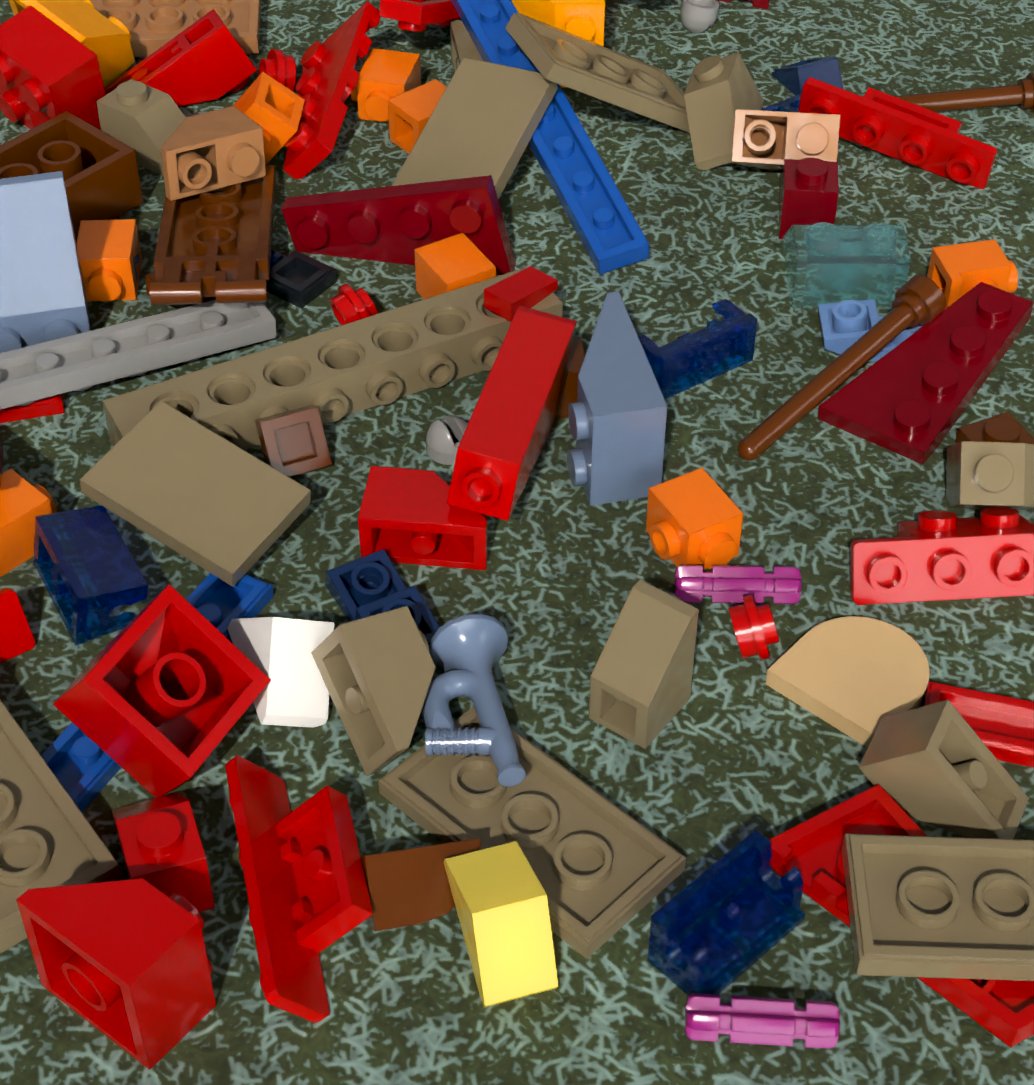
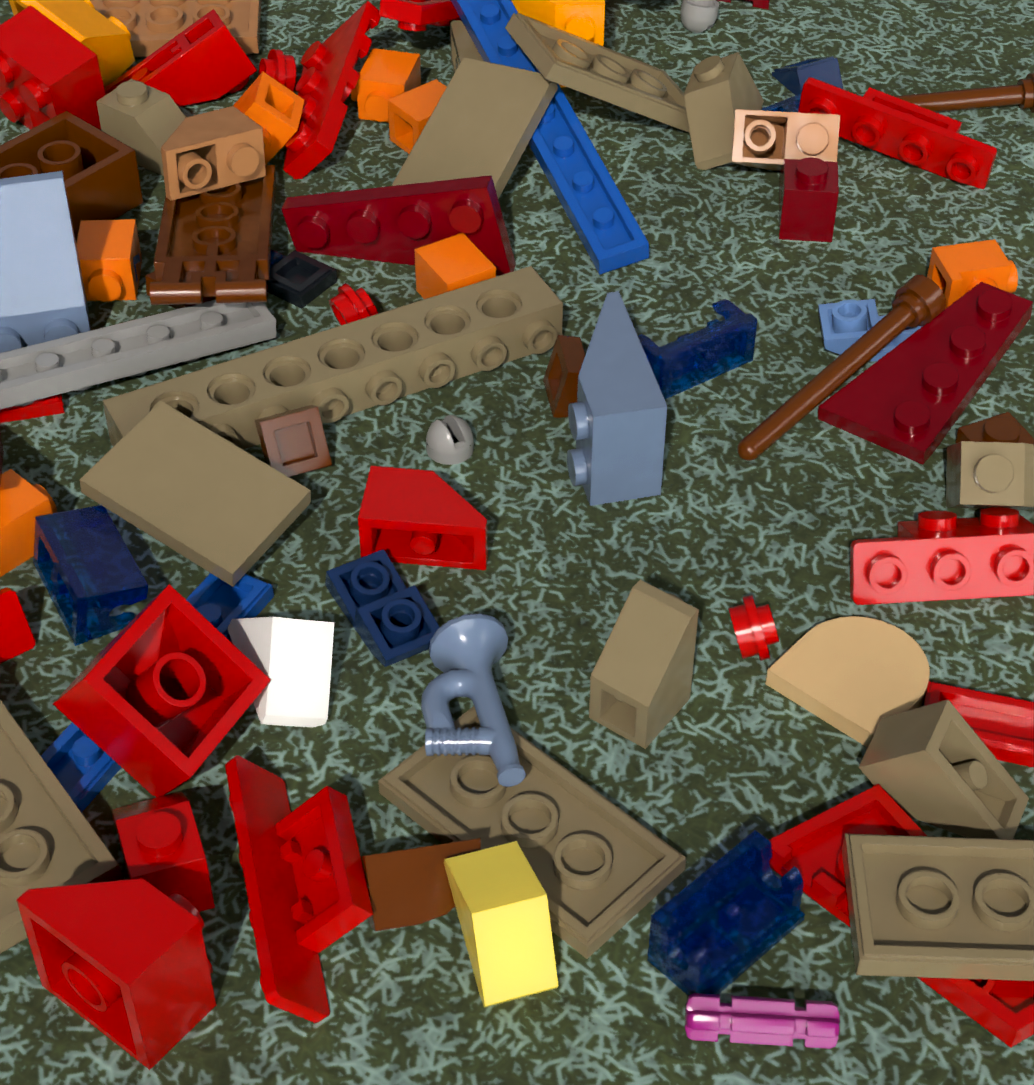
(378, 682): dark tan slope -> none
(512, 414): red slope -> none
(521, 289): red piece -> none
(693, 521): orange brick -> none
(733, 582): magenta axle -> none
(845, 263): clear light blue slope -> none

